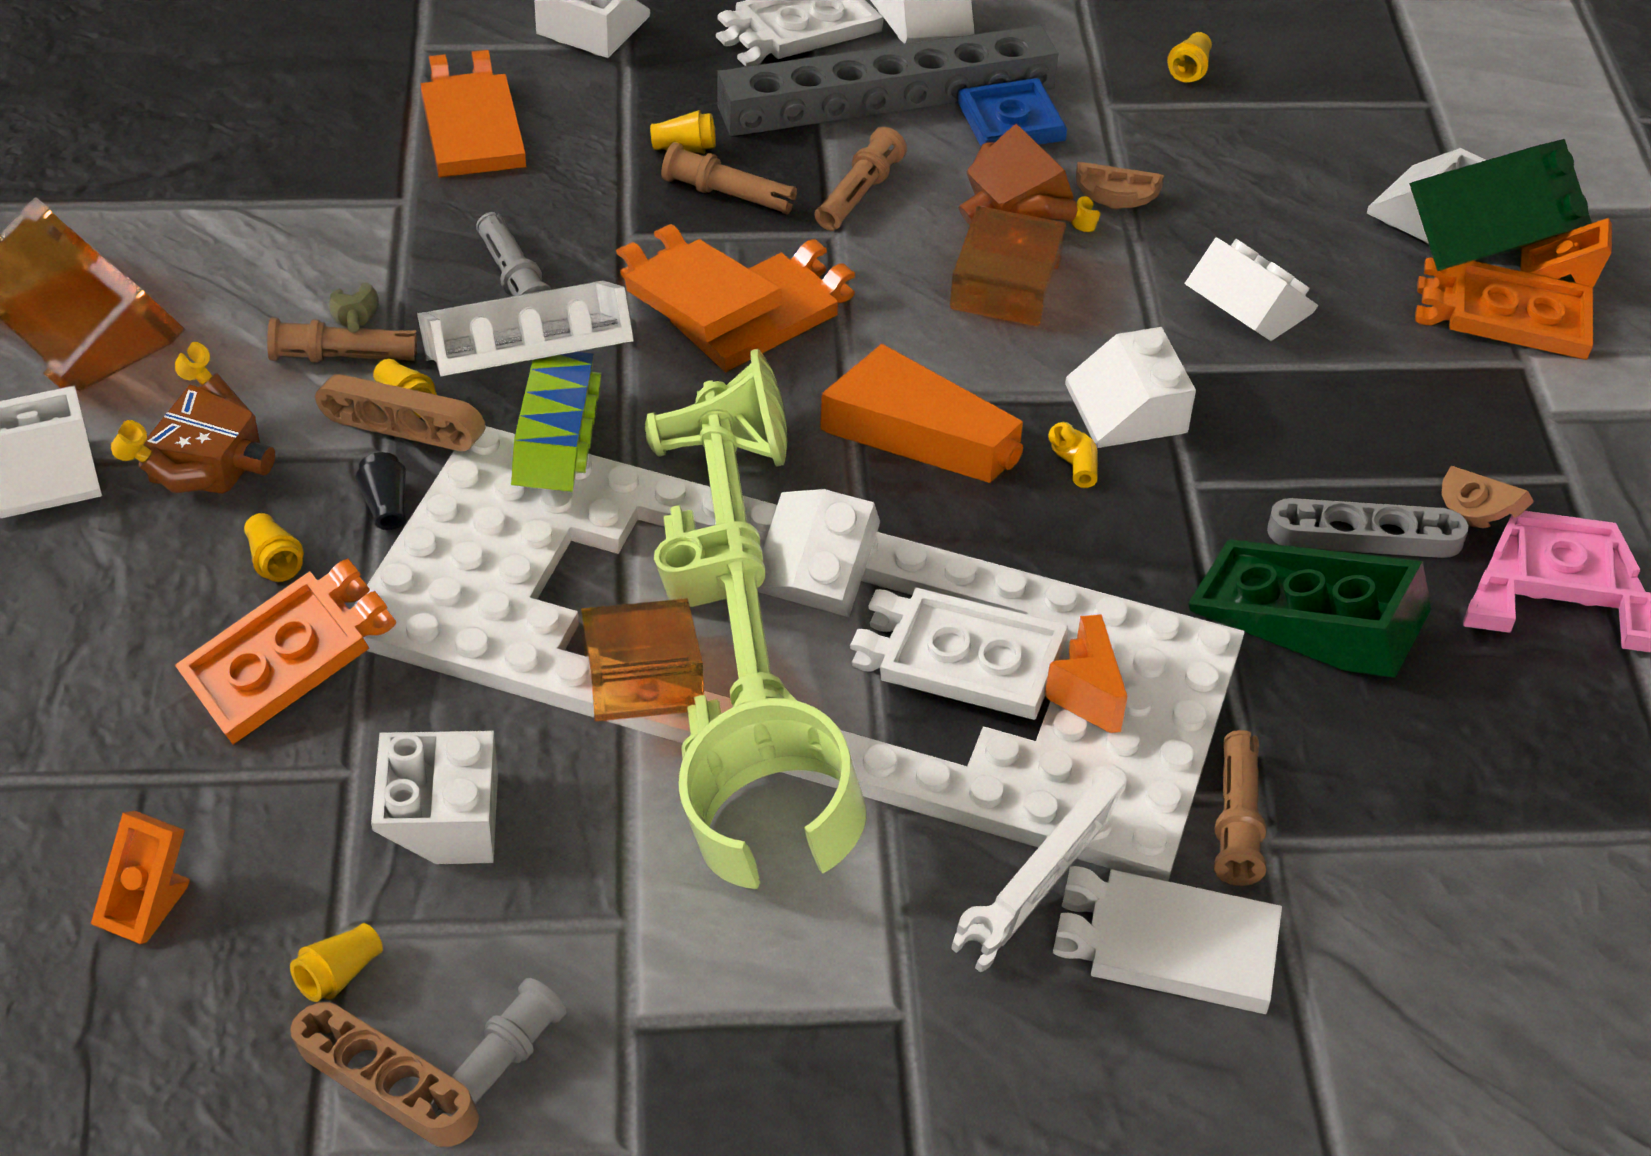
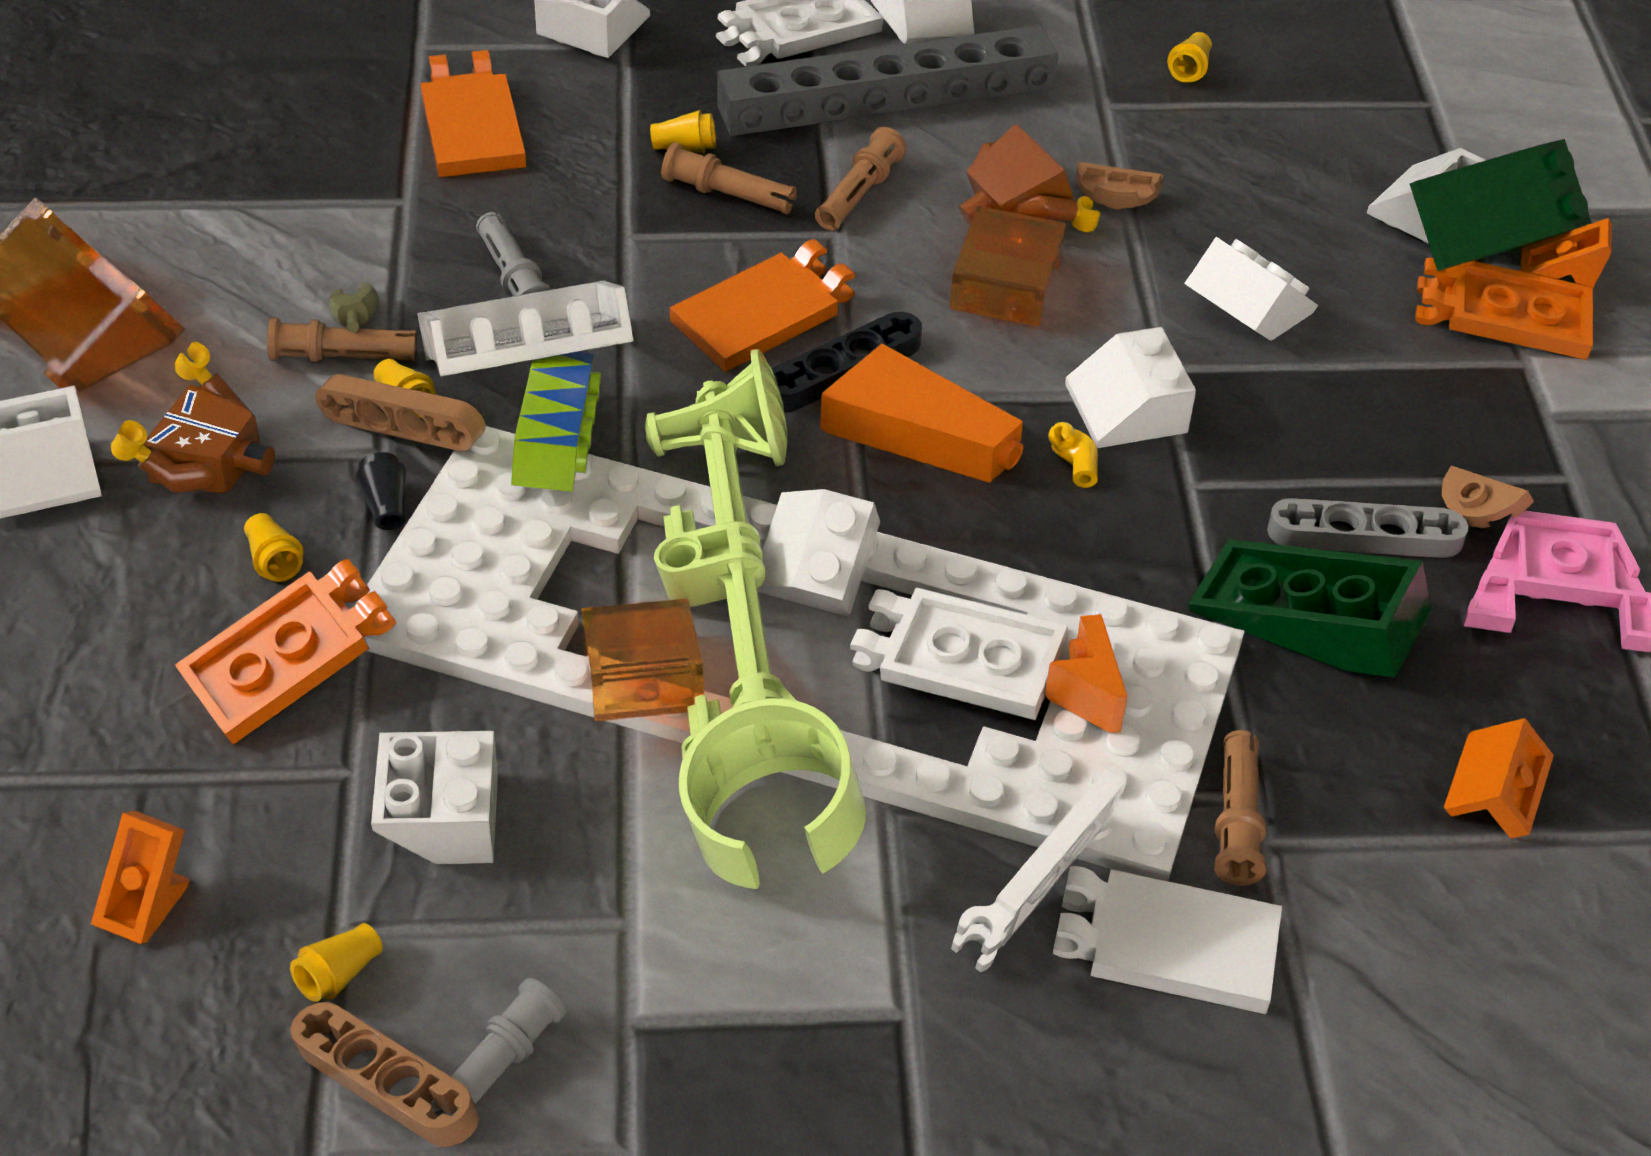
(697, 285): orange tile -> none
(802, 385): none -> black beam
(998, 107): blue plate -> none
(1502, 772): none -> orange panel

